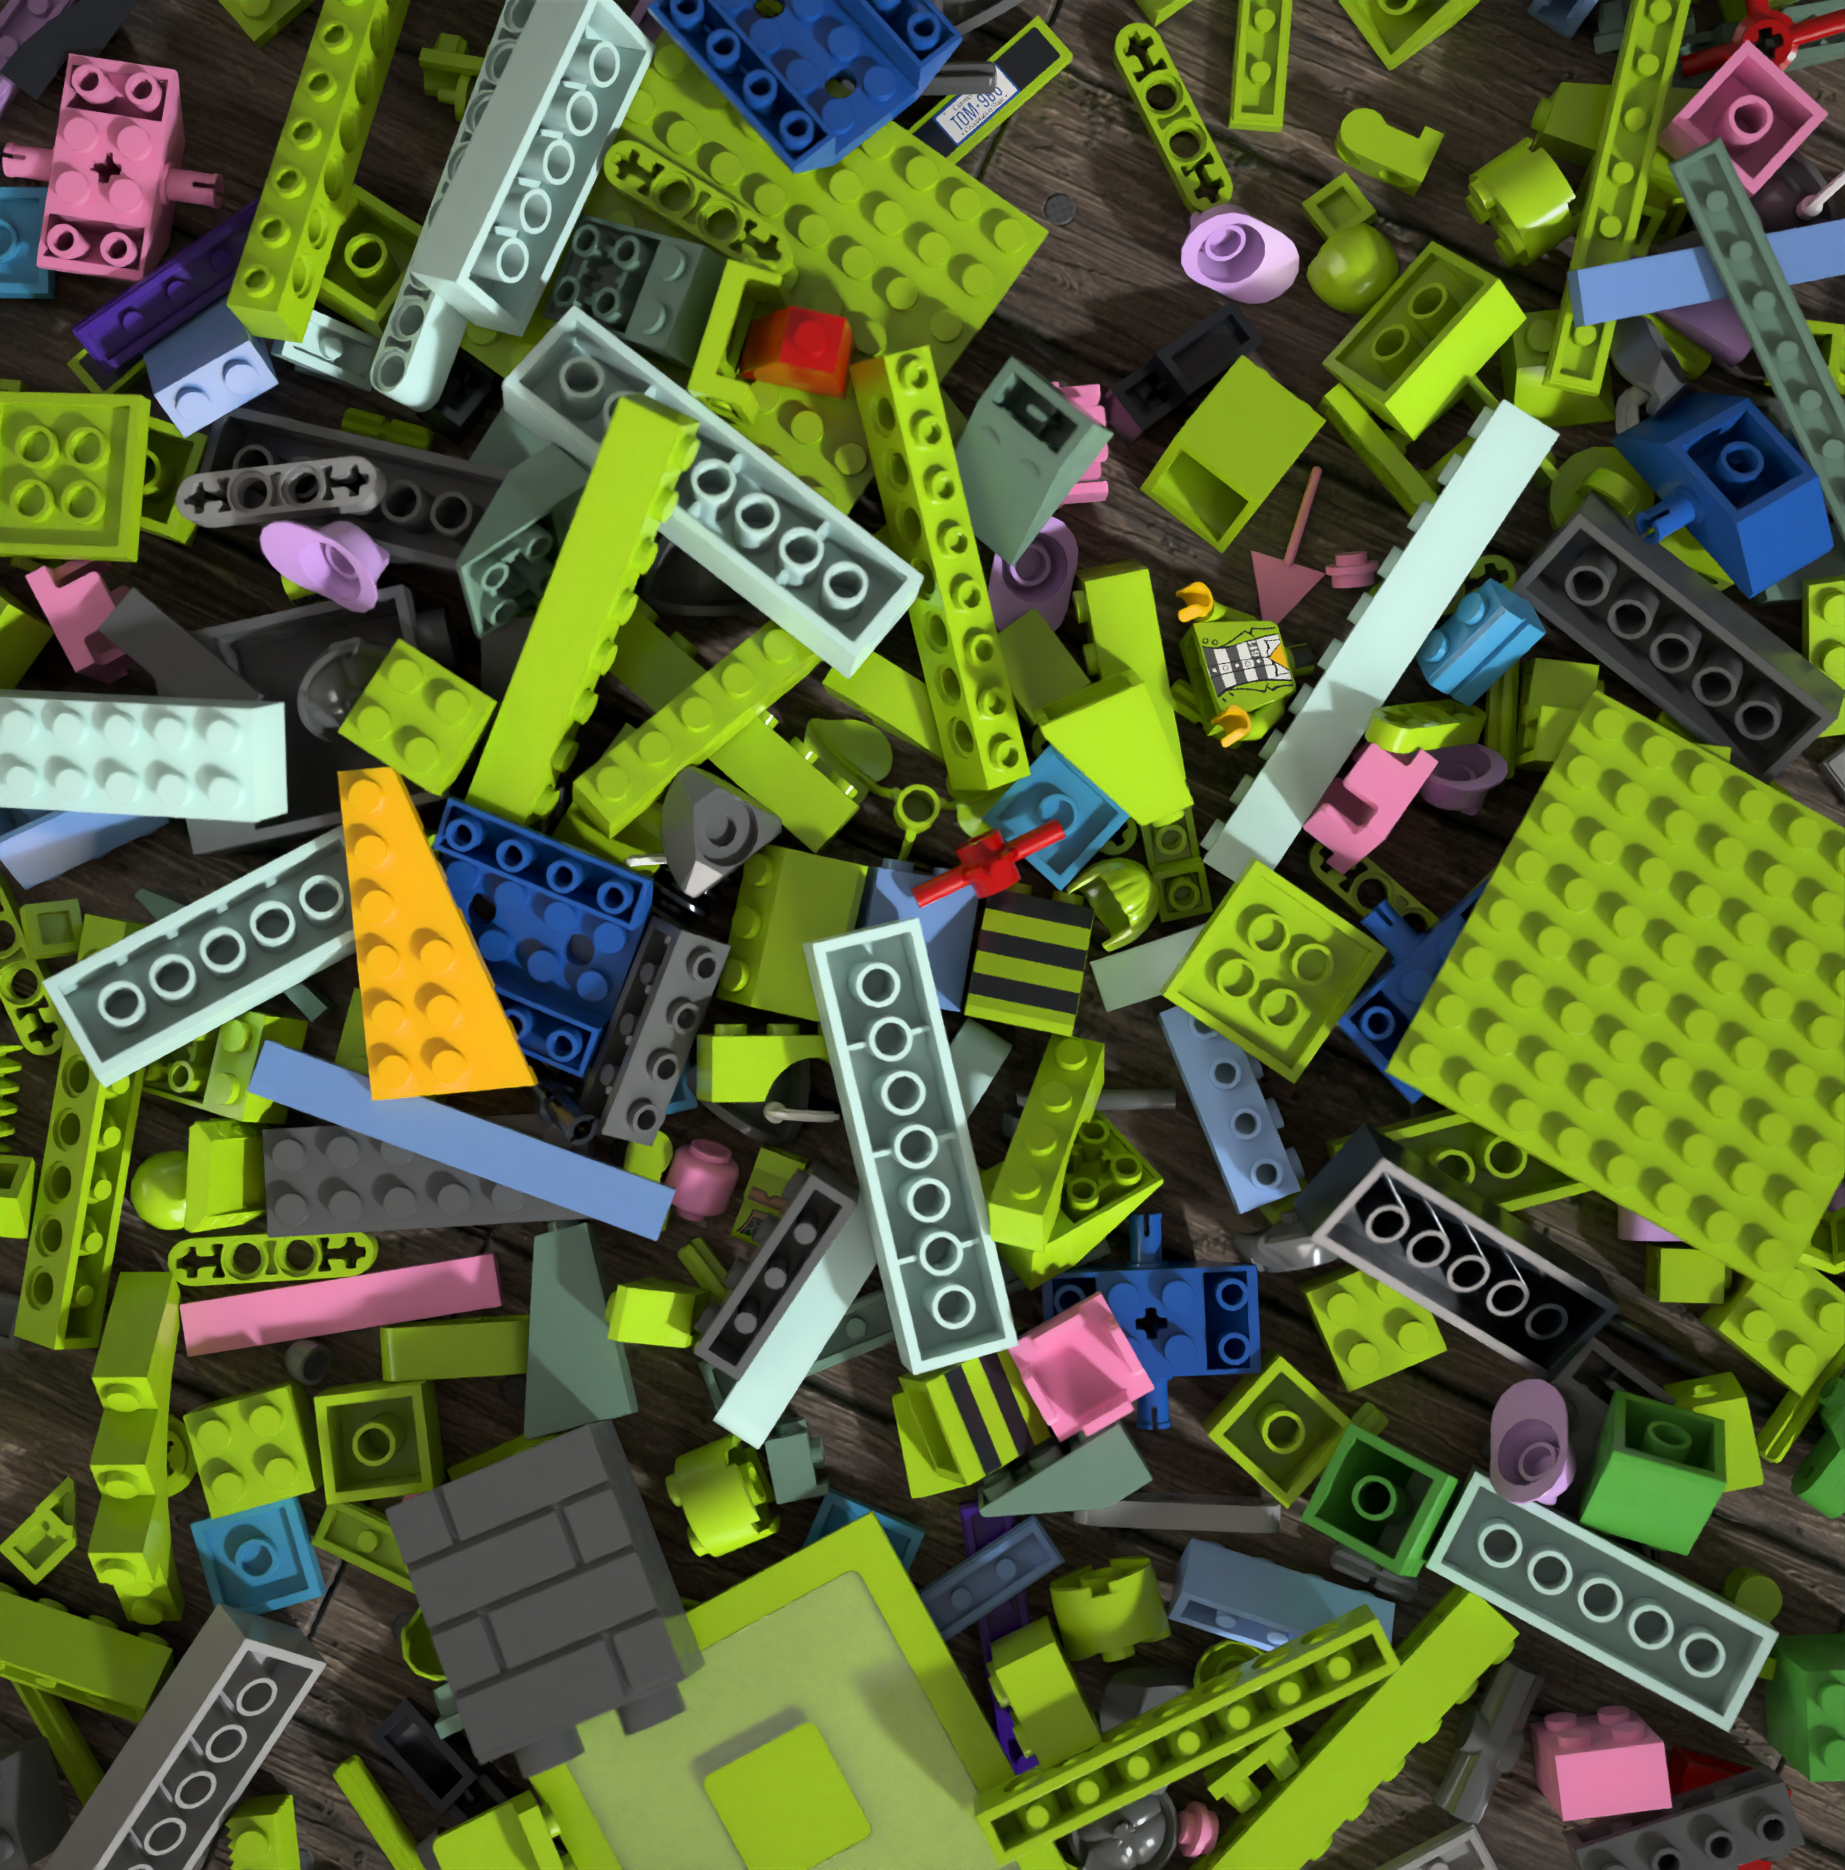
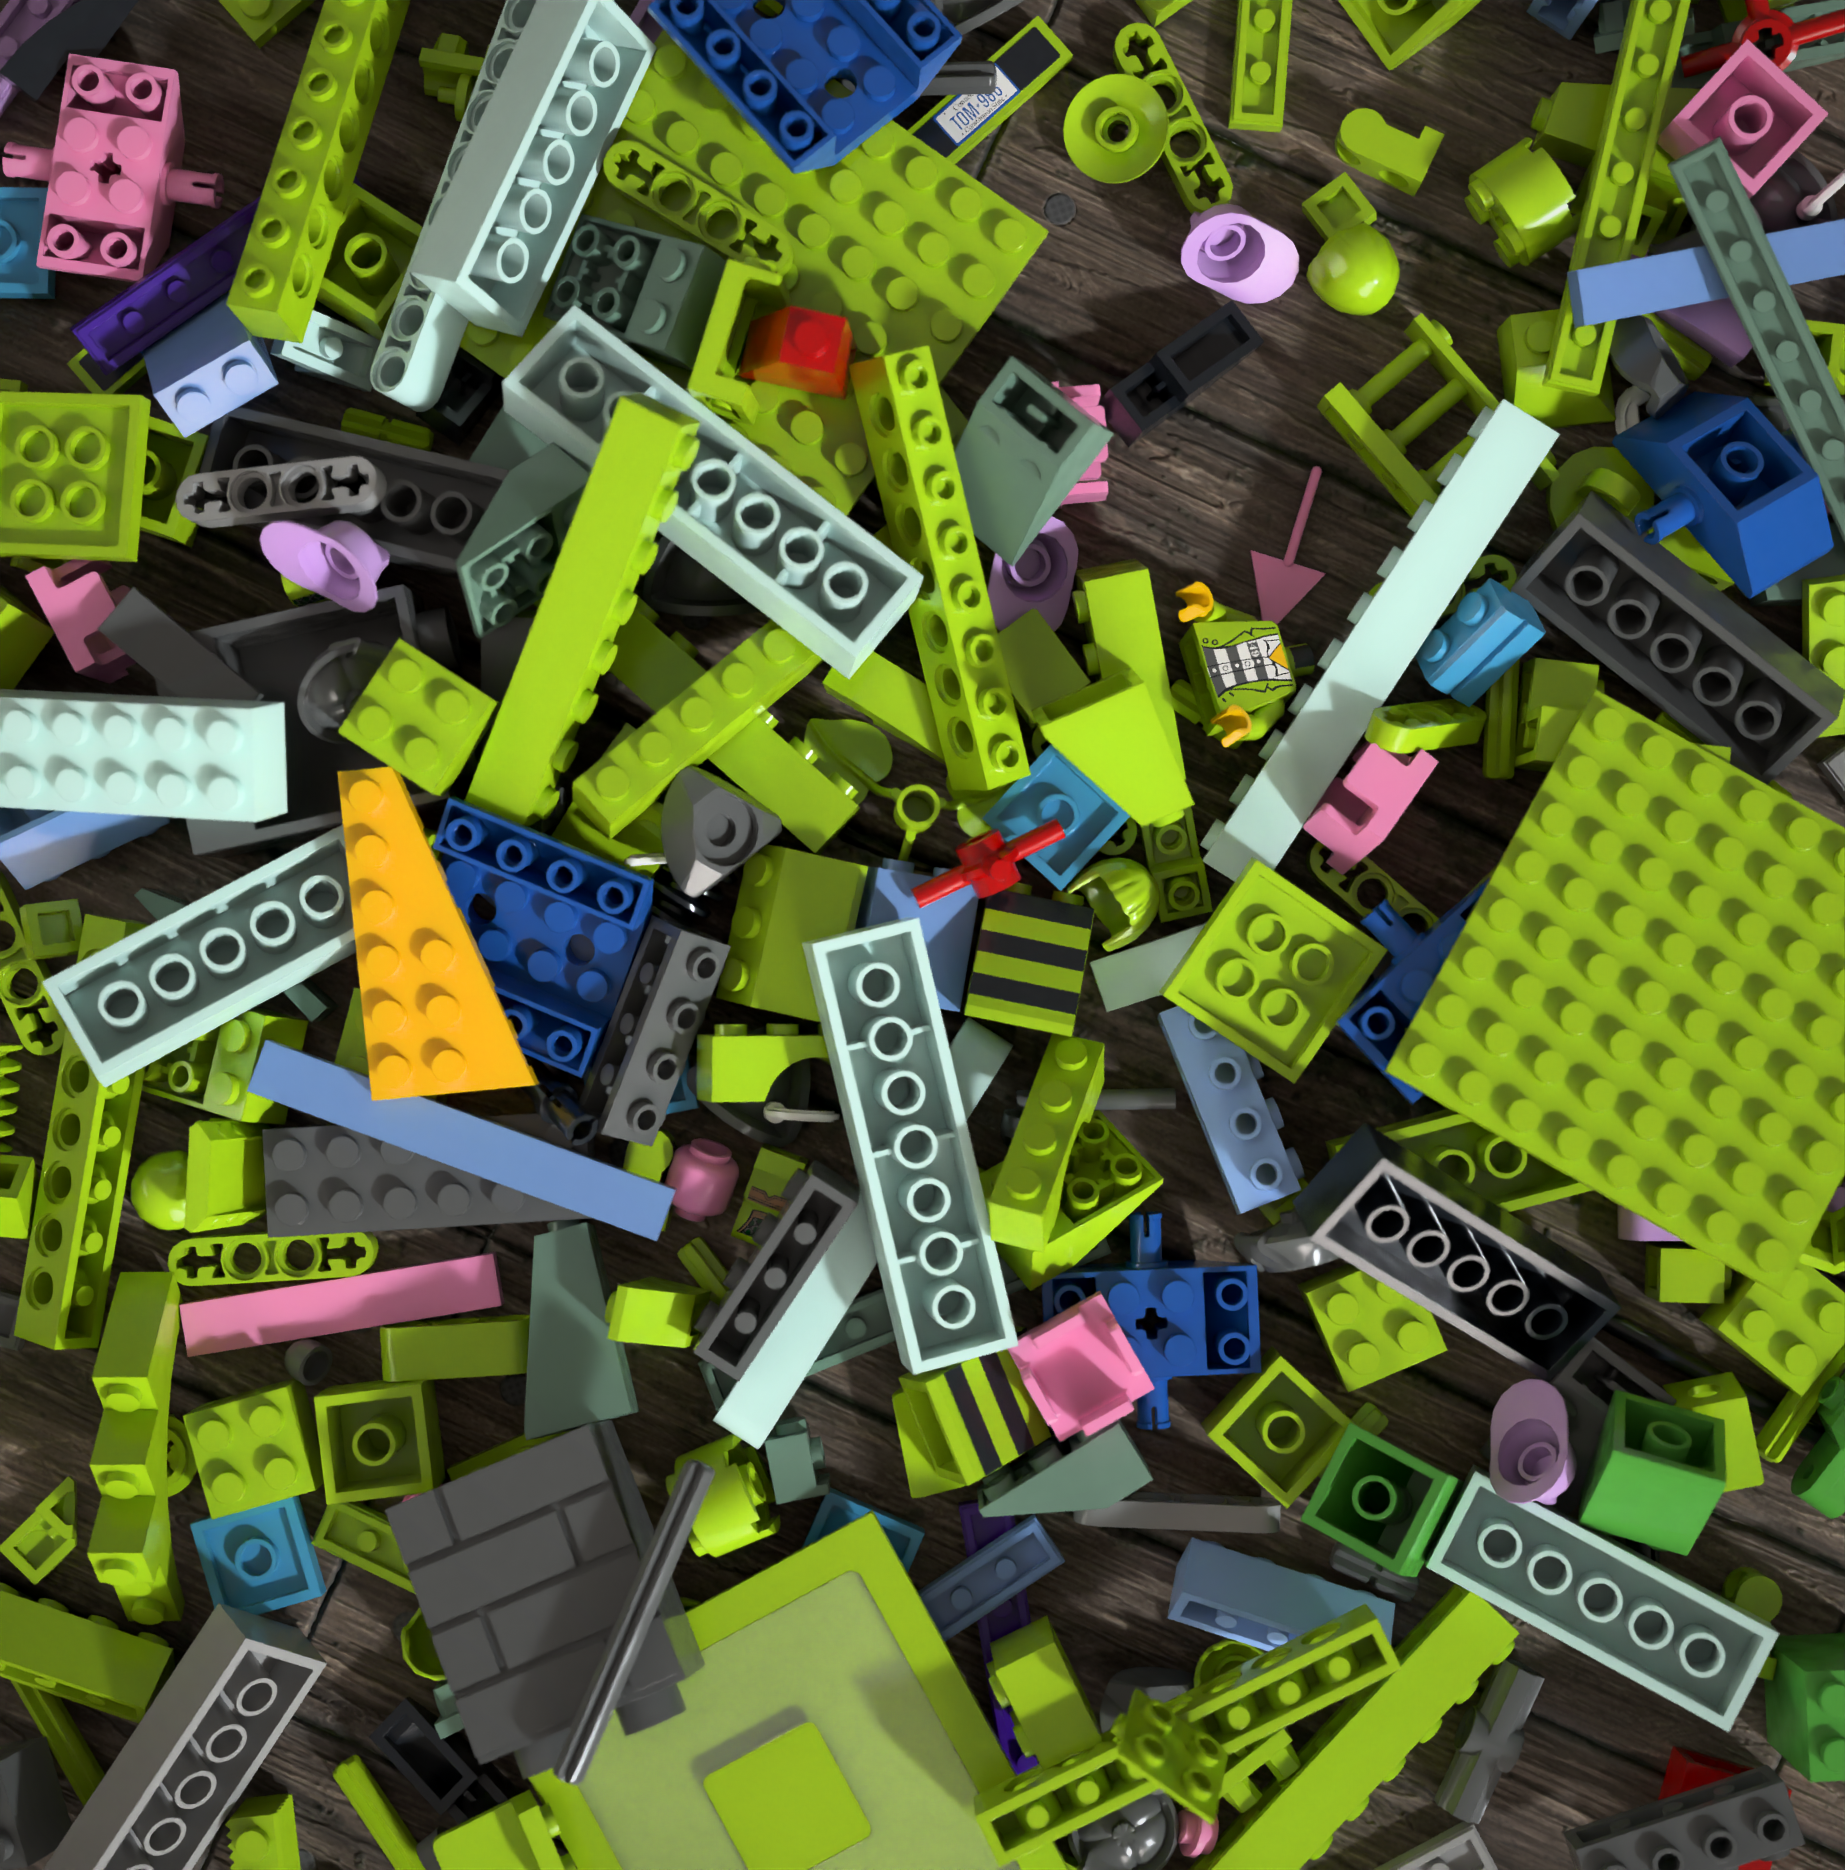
(633, 1622): none -> dark grey axle
(1100, 108): none -> lime dish
(1109, 1609): lime brick -> none
(1171, 1754): none -> lime hinge
(1232, 453): lime slope -> none
(1352, 570): bright pink plate -> none
(1425, 339): lime slope -> none
(1463, 777): lavender piece -> none
(1600, 1764): bright pink brick -> none

